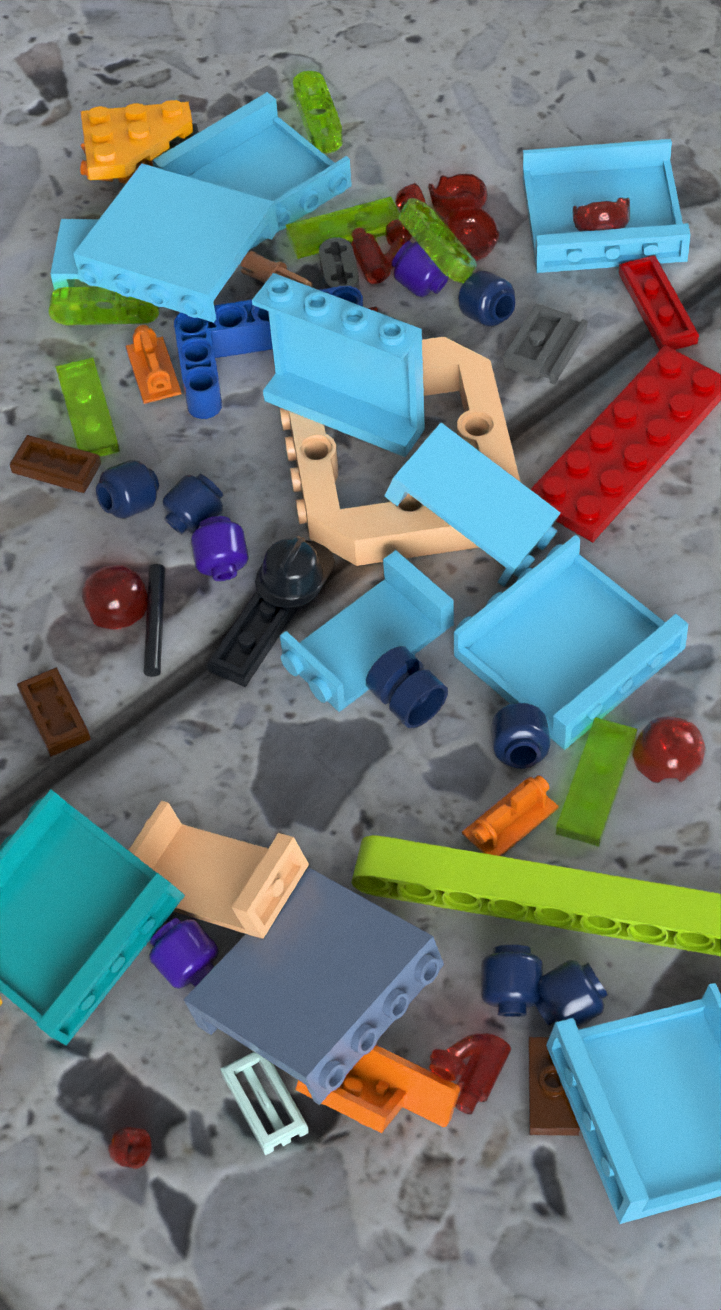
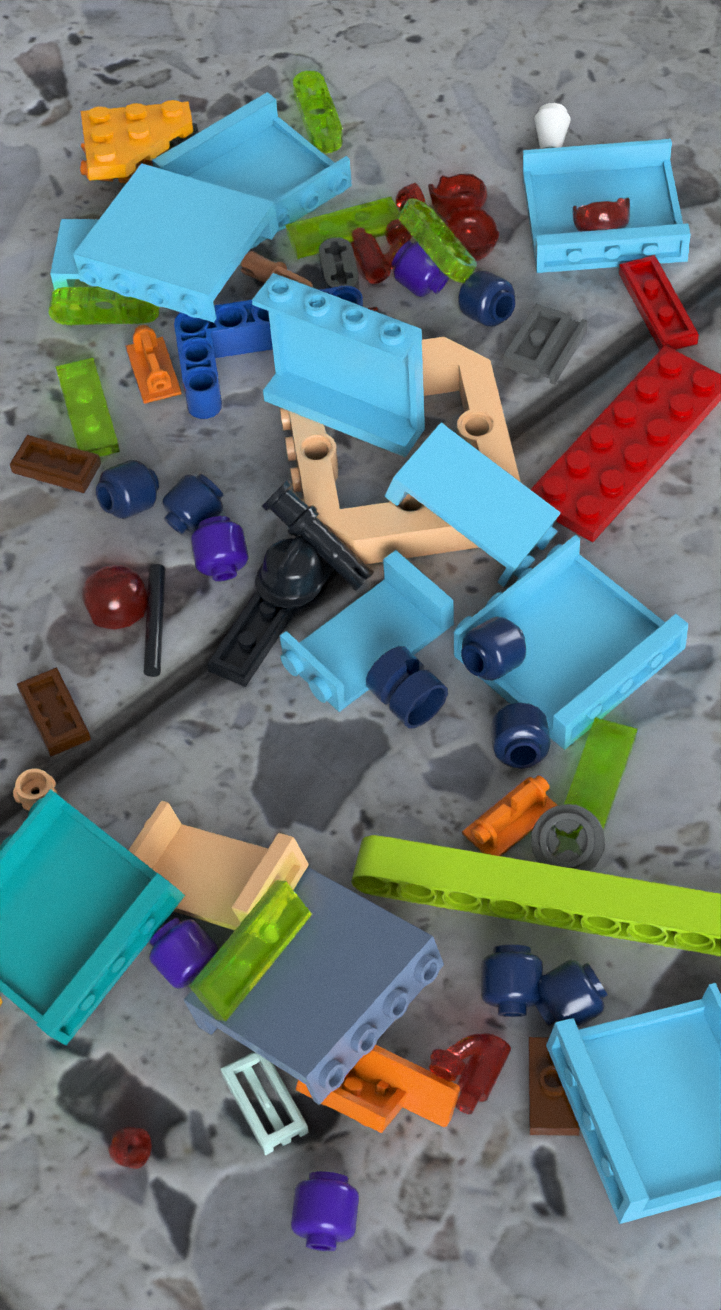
(30, 781): none -> light nougat plate
(250, 950): none -> clear neon green tile
(303, 521): none -> black pin
(325, 1210): none -> dark purple head
(493, 648): none -> dark blue head
(551, 125): none -> white cone
(567, 819): none -> dark grey gear
(669, 749): clear red hair -> none

